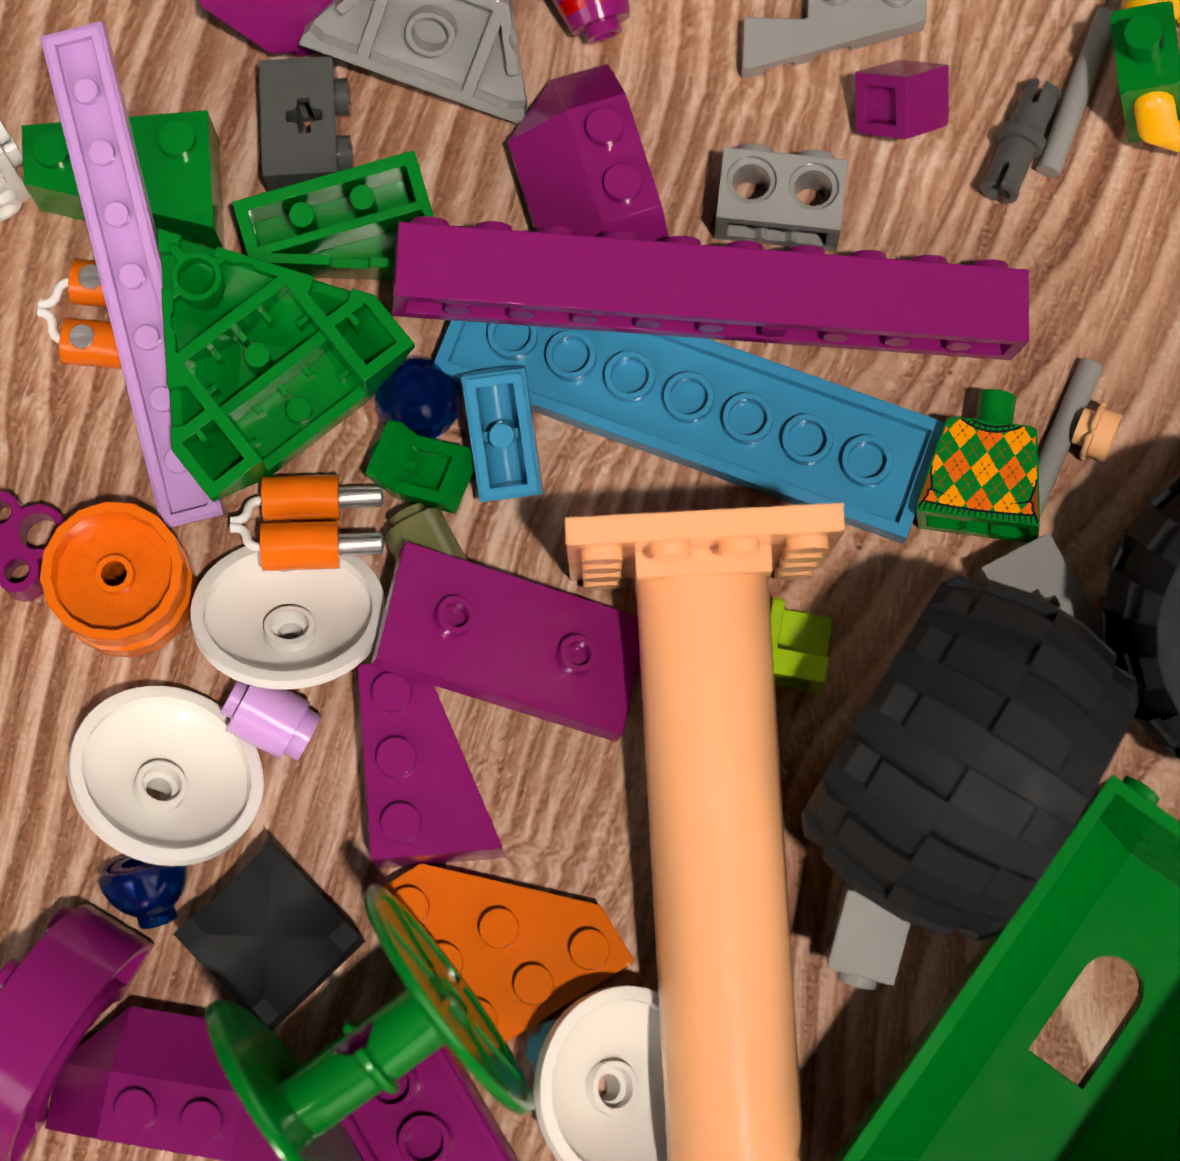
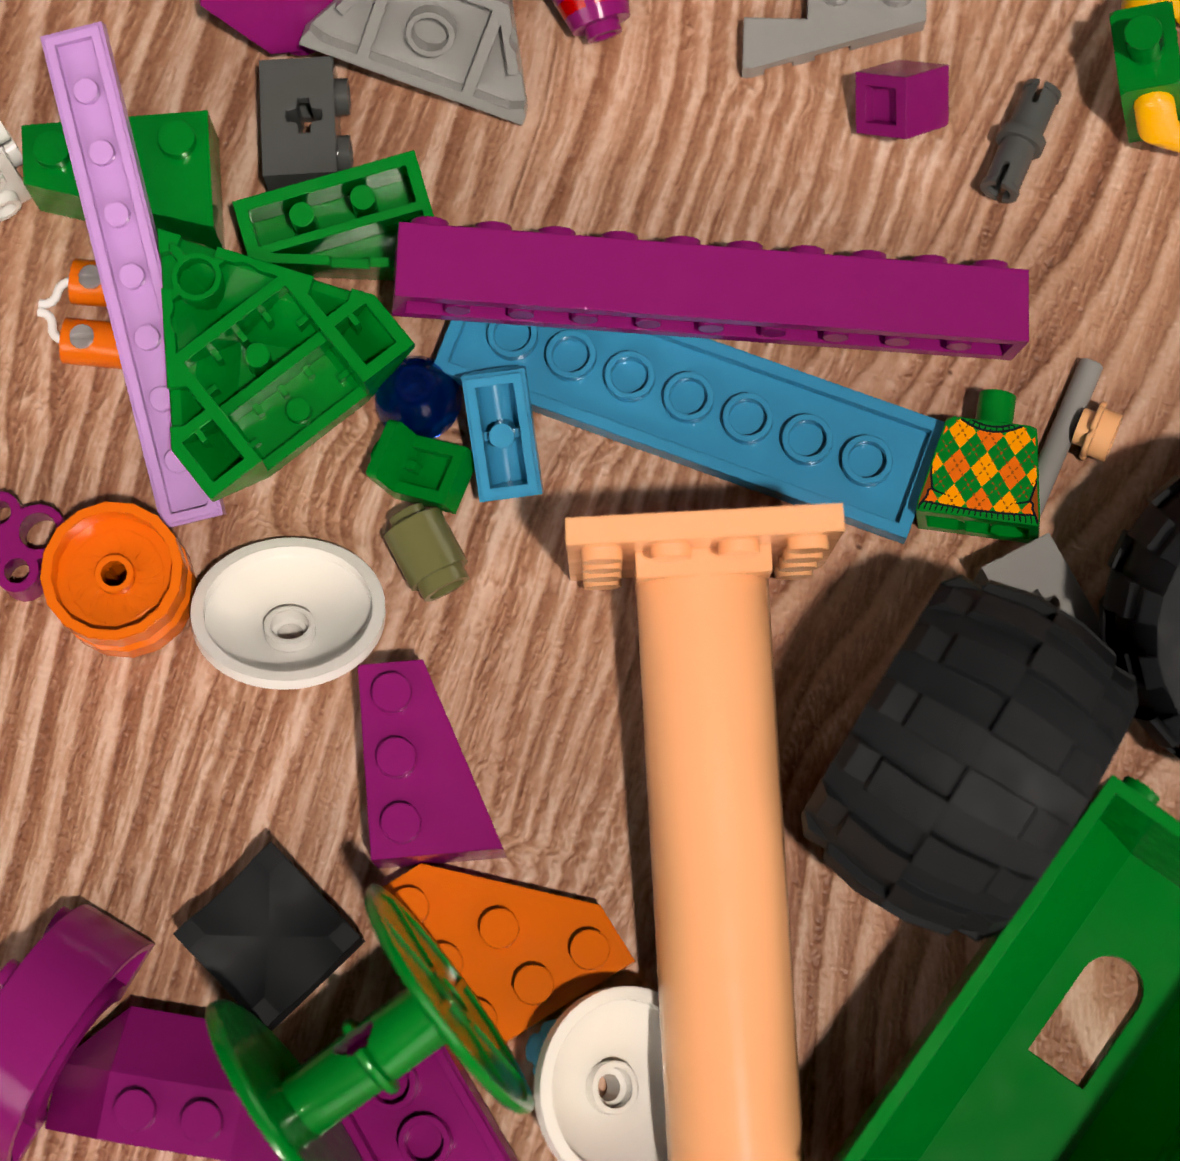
(143, 889): clear blue brick -> none
(171, 745): white dish -> none
(270, 719): lavender brick -> none
(303, 522): orange piece -> none
(508, 642): magenta plate -> none
(586, 160): magenta wedge -> none
(779, 214): light grey brick -> none
(799, 647): lime panel -> none
(864, 941): light grey brick -> none
(1076, 95): light grey bar -> none

